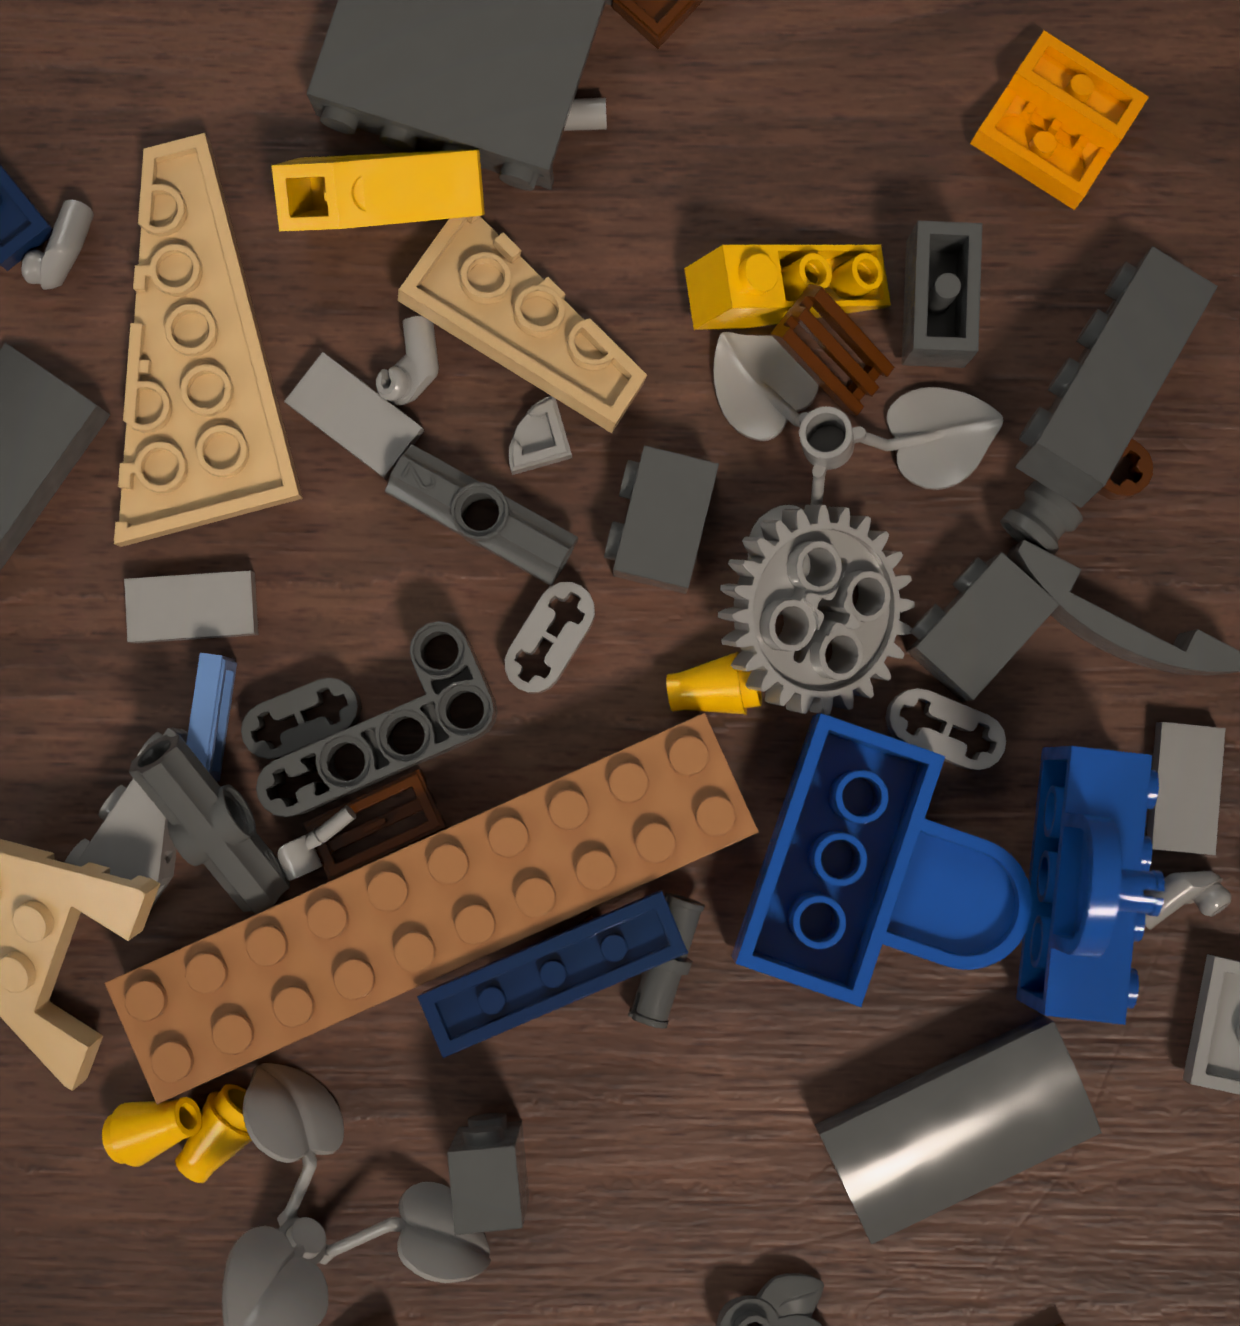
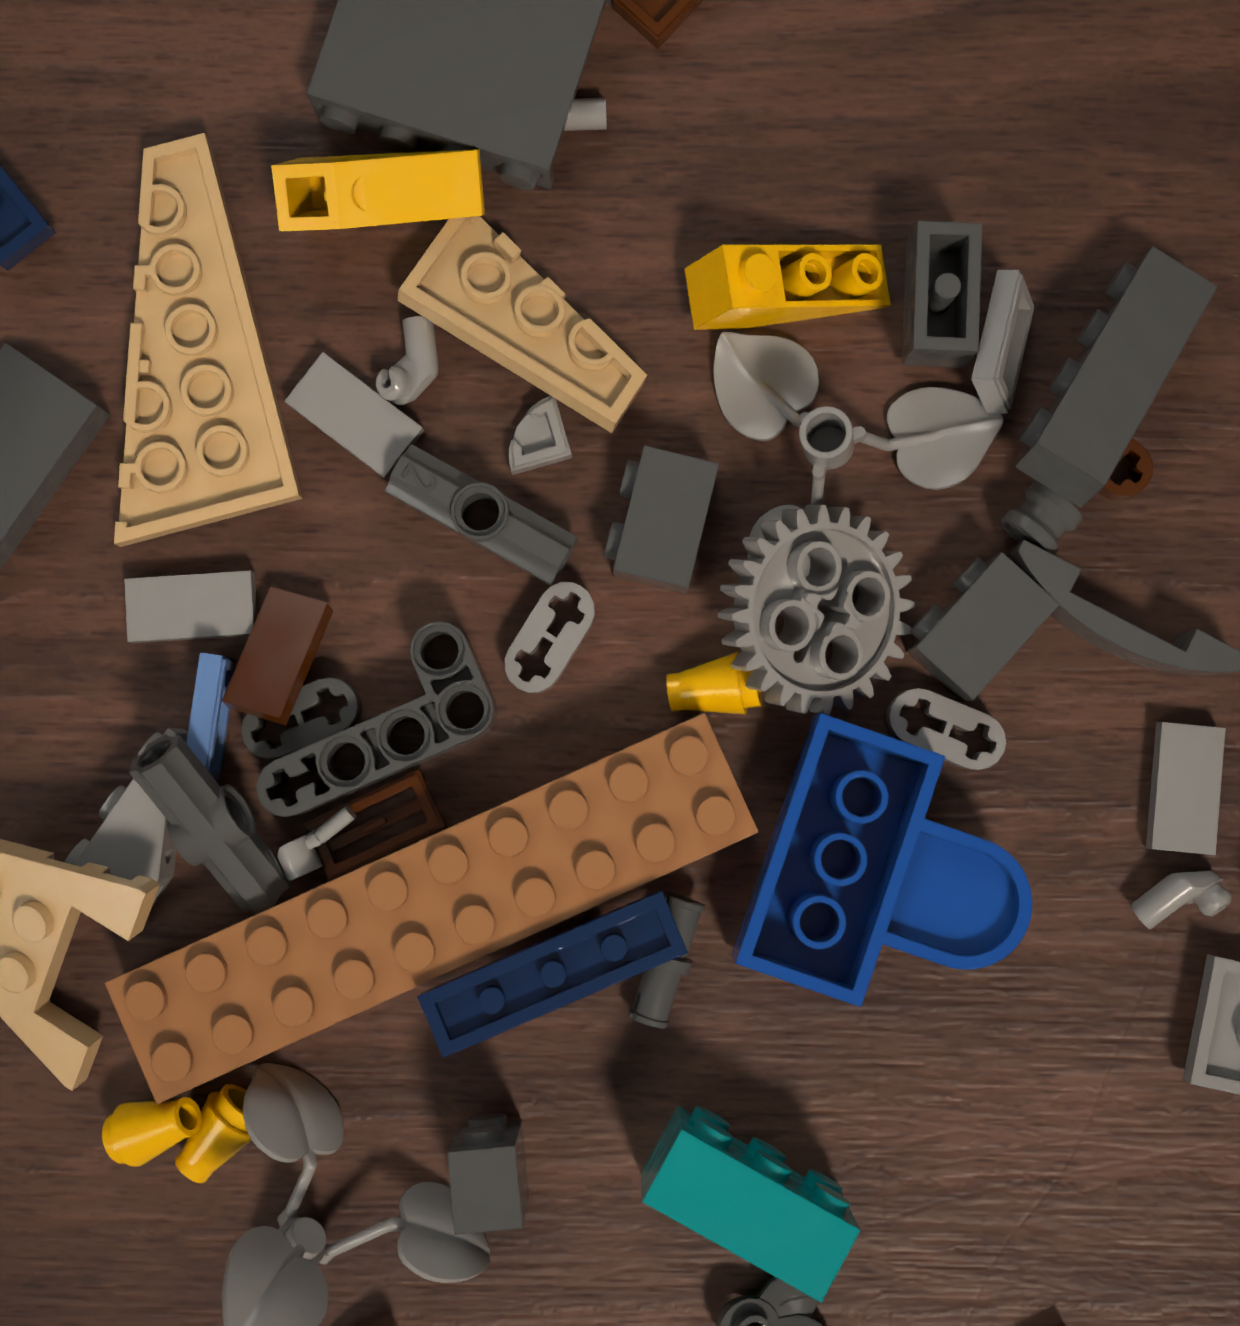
(63, 247): light grey arm -> none
(277, 655): none -> reddish brown tile
(750, 1201): none -> teal brick
(841, 323): reddish brown tile -> none
(959, 1128): dark grey slope -> none
(1003, 342): none -> light grey tile
(1059, 120): light orange slope -> none
(1089, 883): blue brick -> none

